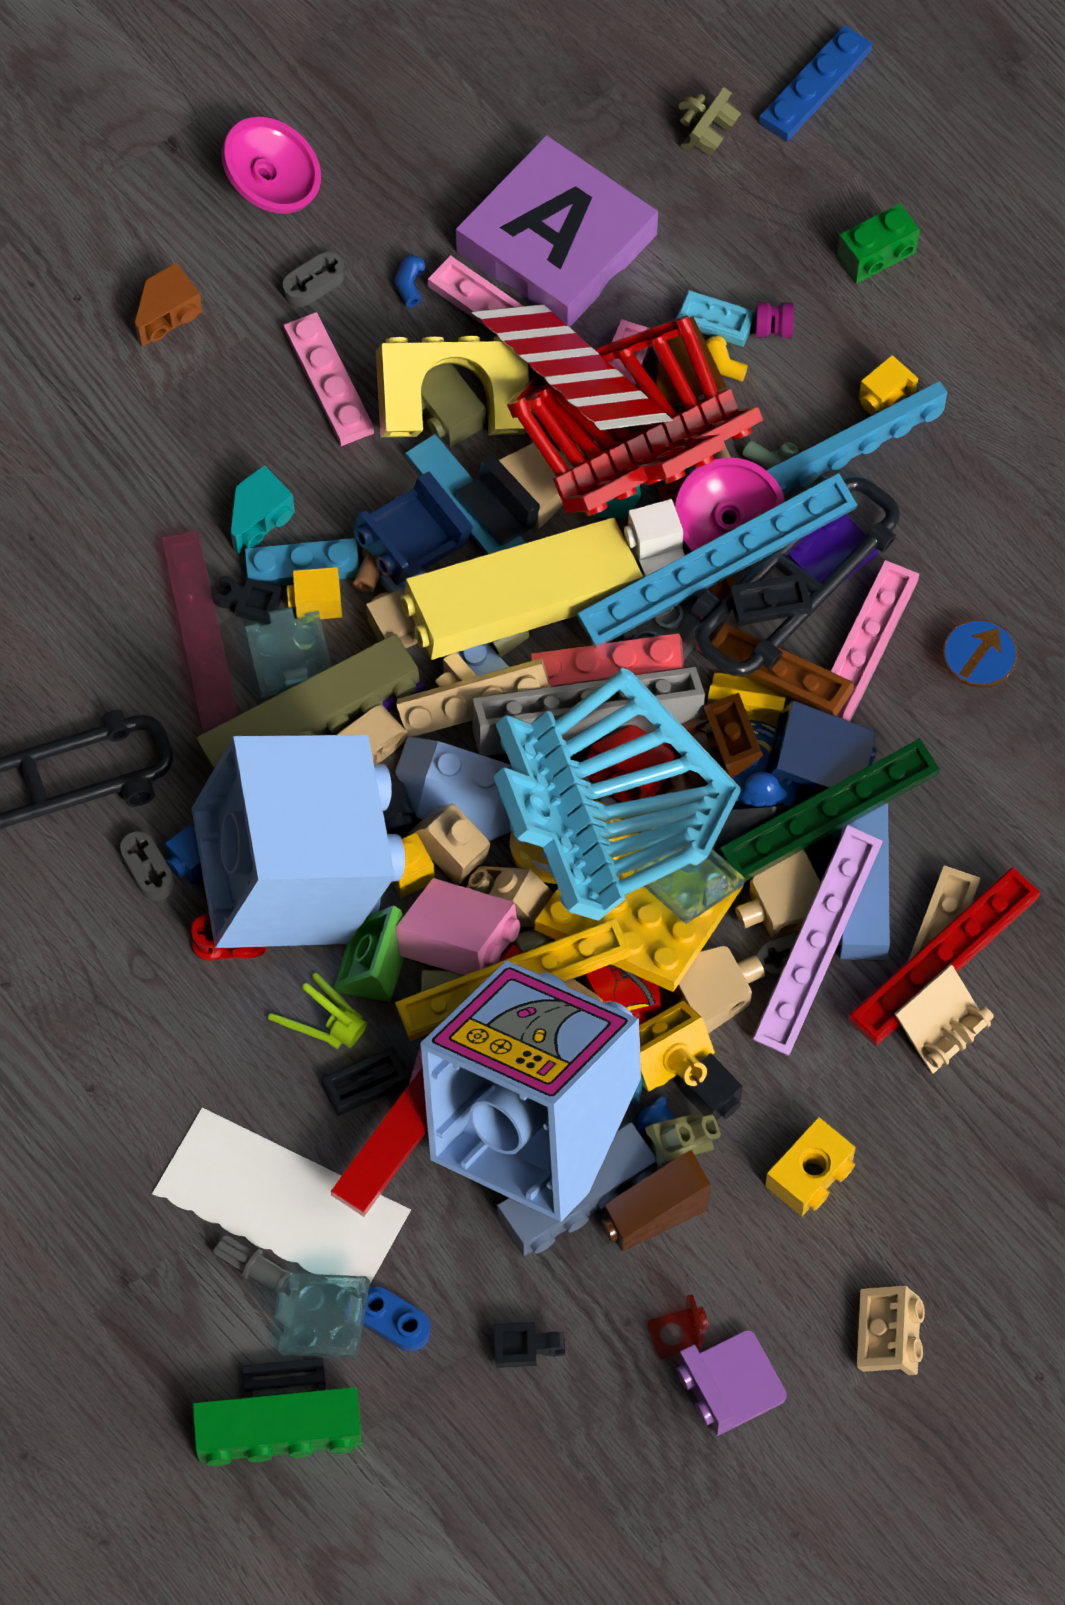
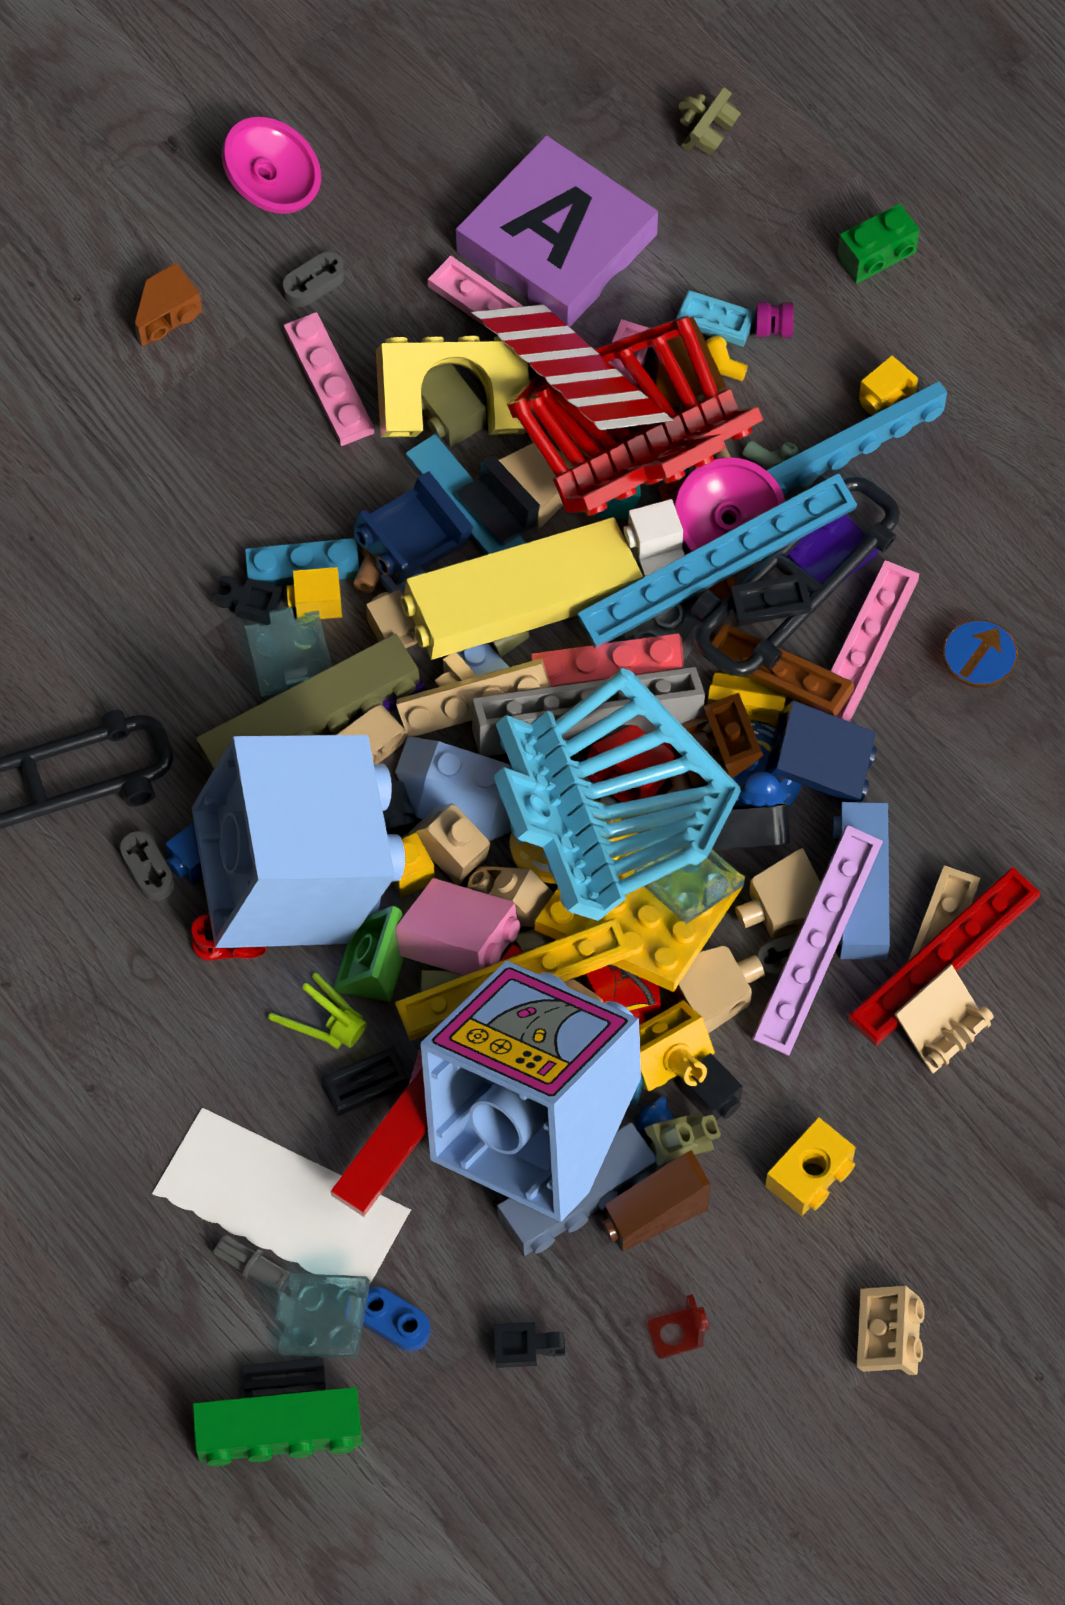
(200, 630): clear pink tile -> none
(258, 508): teal slope -> none
(404, 279): blue arm -> none
(731, 1381): medium lavender bracket -> none
(815, 83): blue plate -> none
(830, 810): dark green plate -> none

